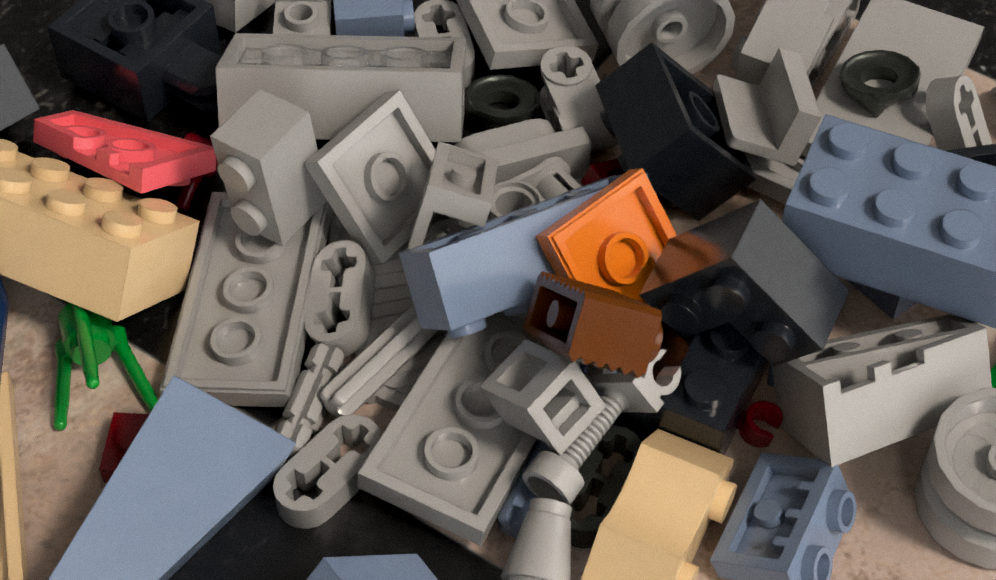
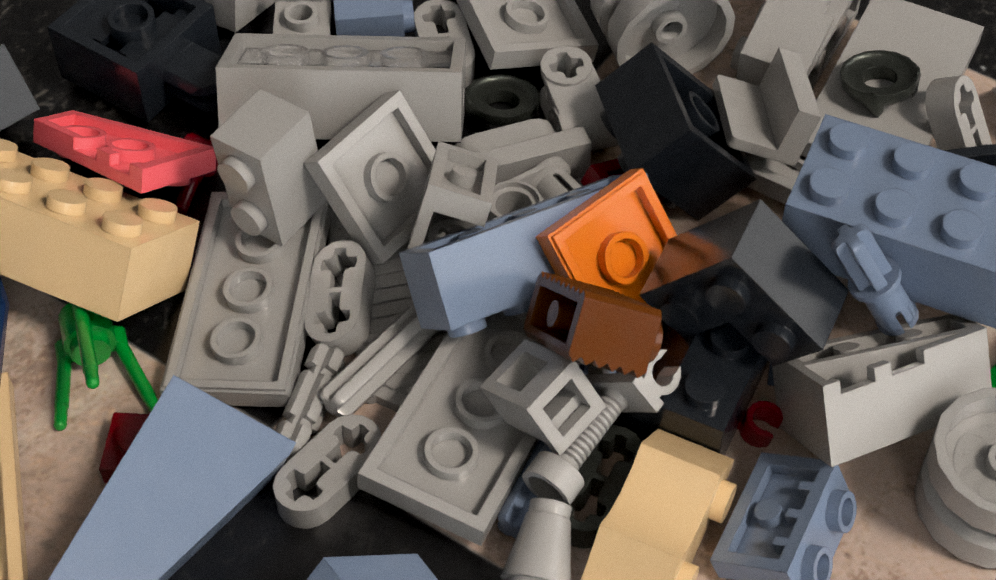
(874, 278): none -> sand blue axle

